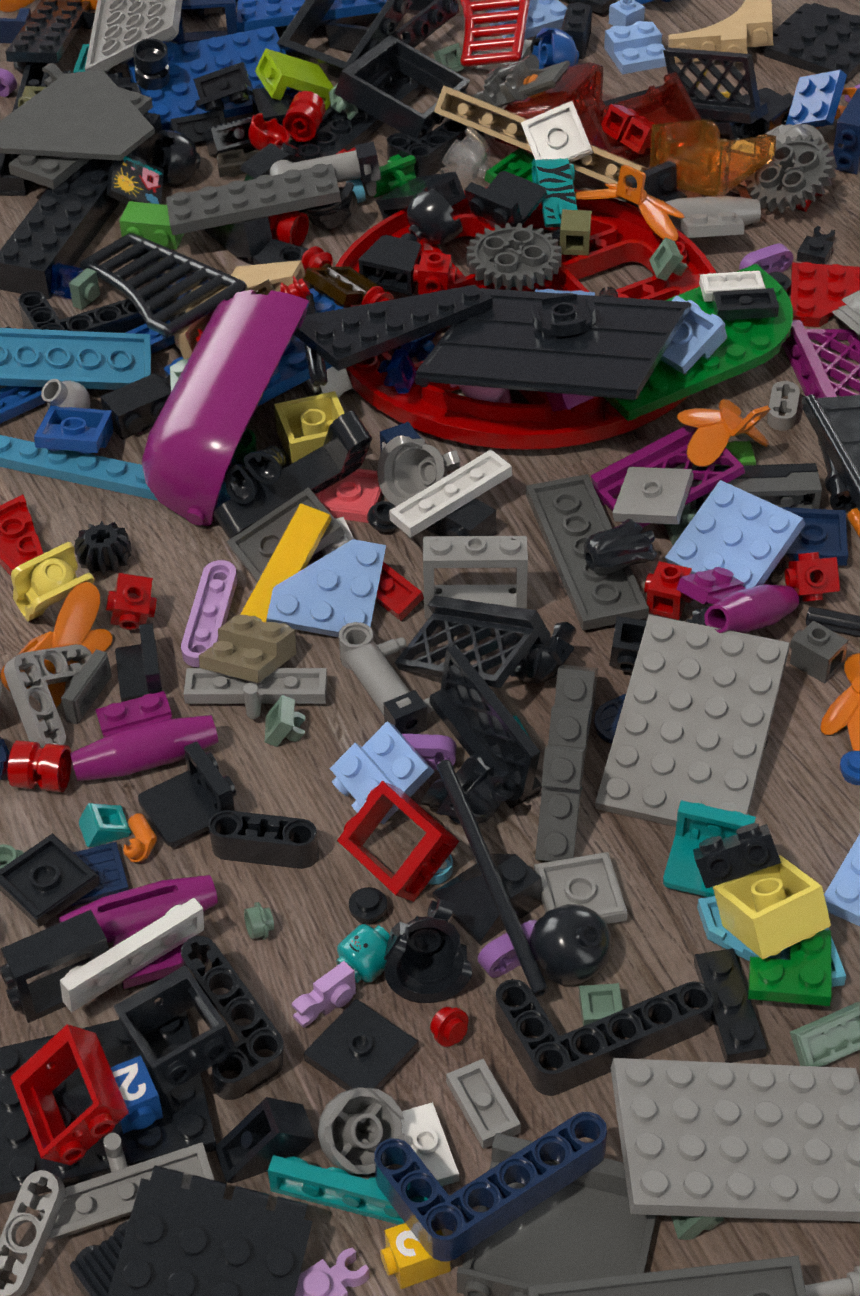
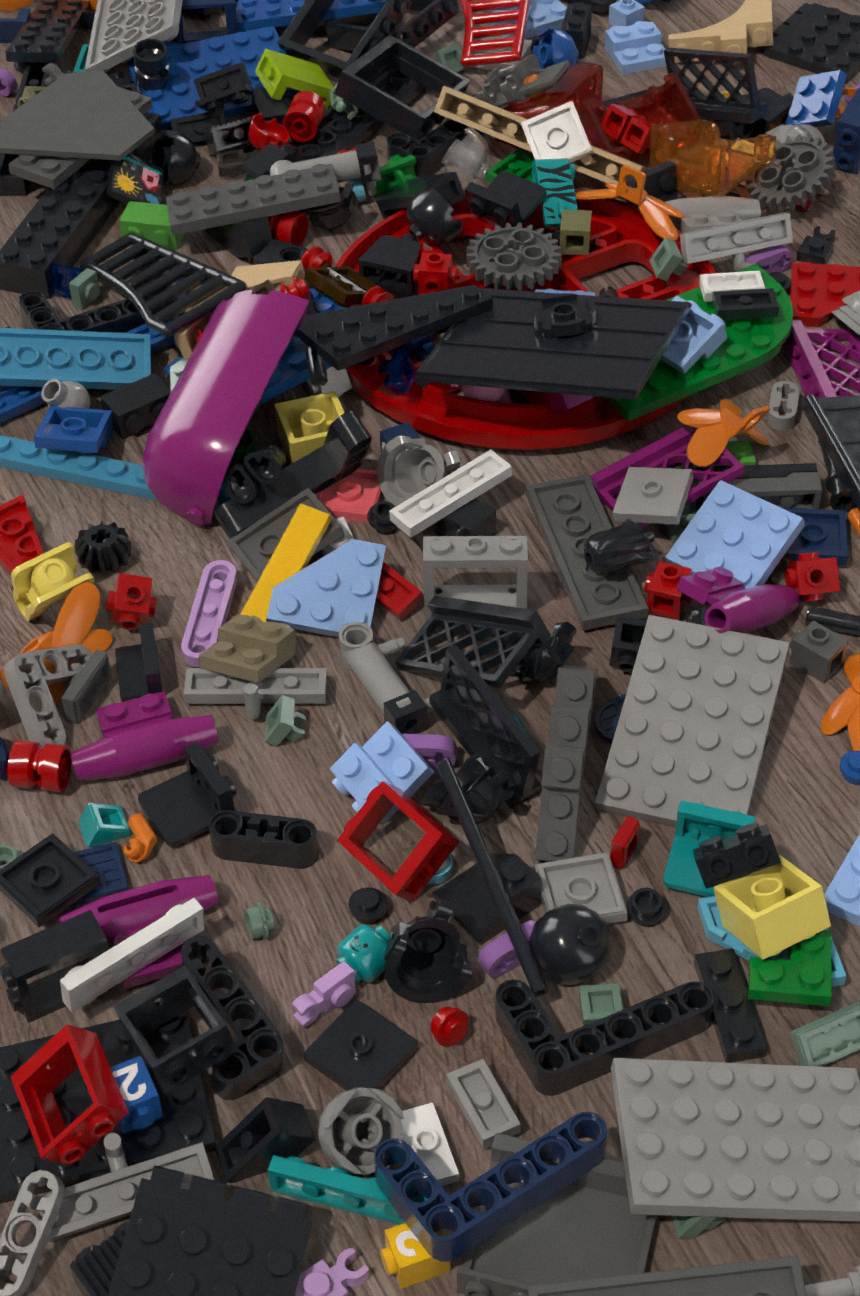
(624, 842): none -> red tile
(646, 906): none -> black plate
(736, 239): none -> light grey plate

